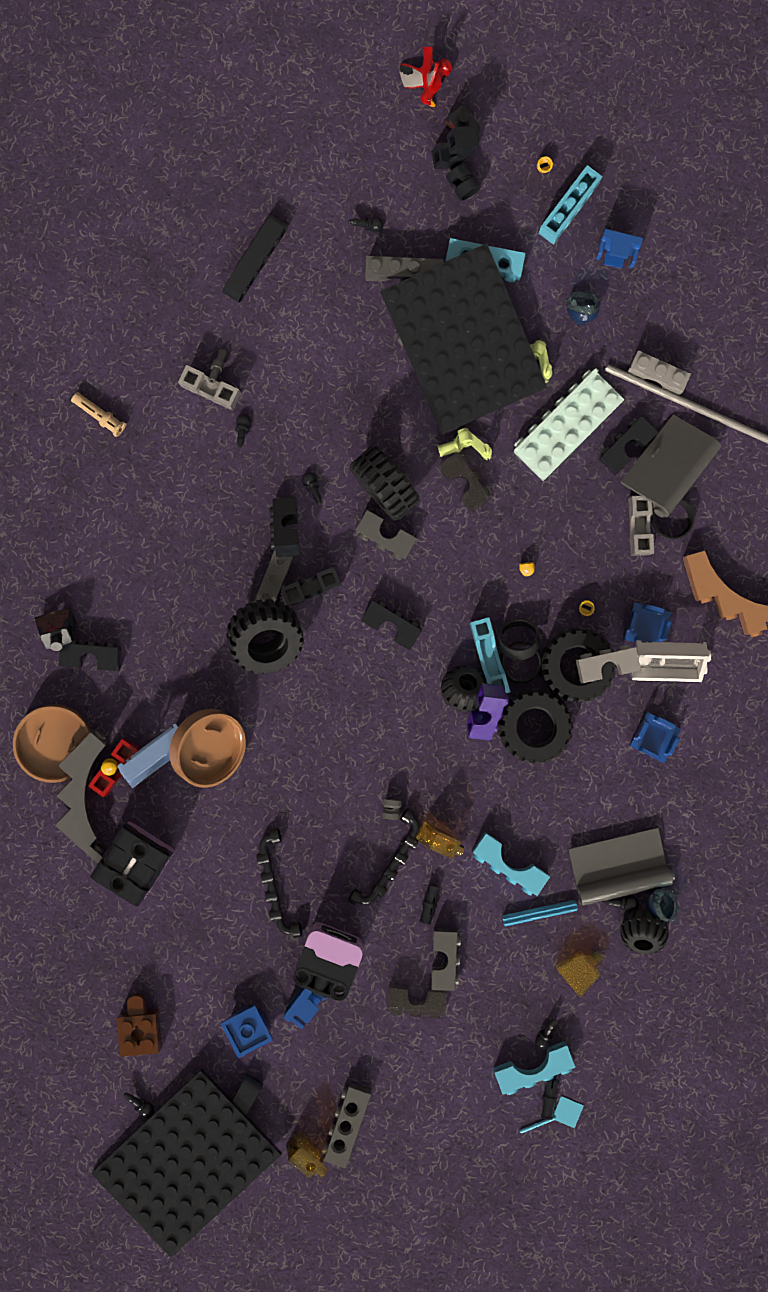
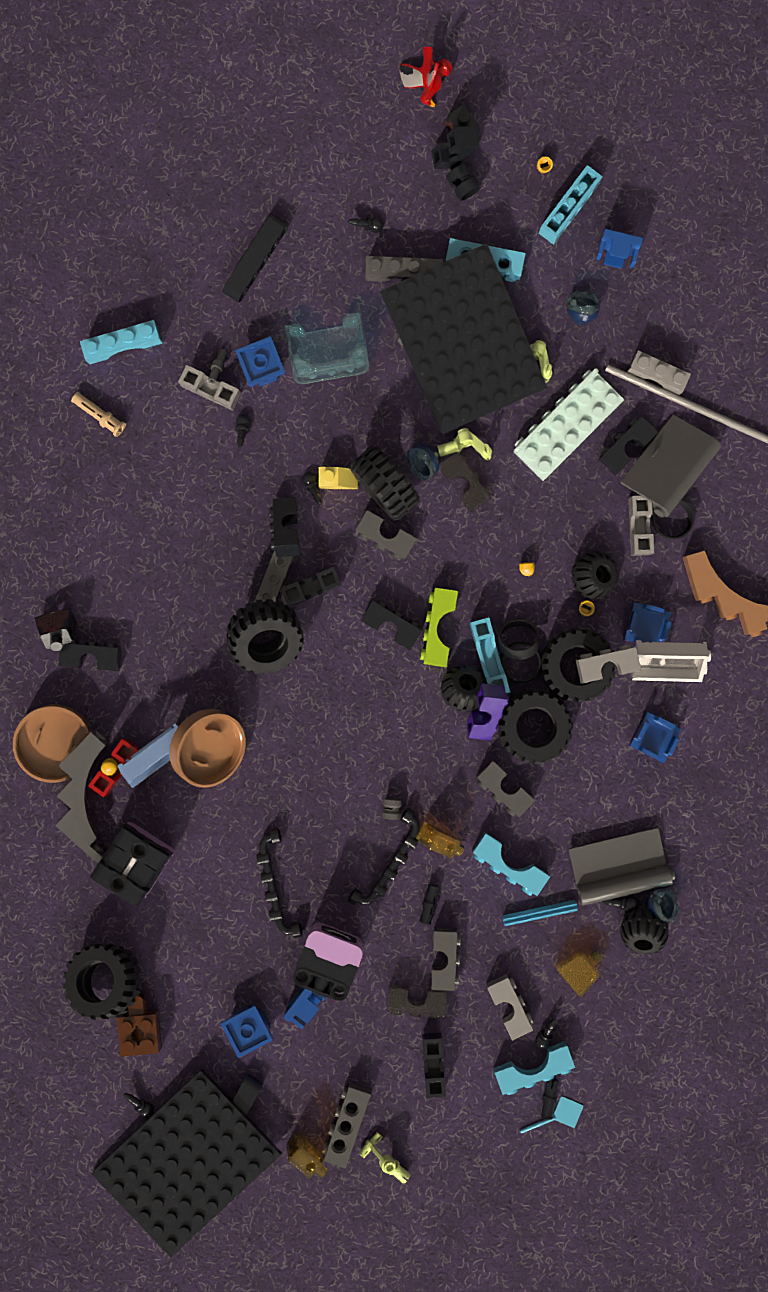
(79, 981): none -> black tyre
(106, 345): none -> medium azure arch
(260, 362): none -> blue panel
(327, 352): none -> clear light blue windscreen
(337, 478): none -> light yellow slope
(386, 1162): none -> yellowish green pin
(423, 461): none -> clear light blue hair
(433, 1065): none -> black arch
(442, 602): none -> lime arch
(503, 991): none -> light grey arch
(516, 802): none -> dark grey arch
(594, 575): none -> black wheel

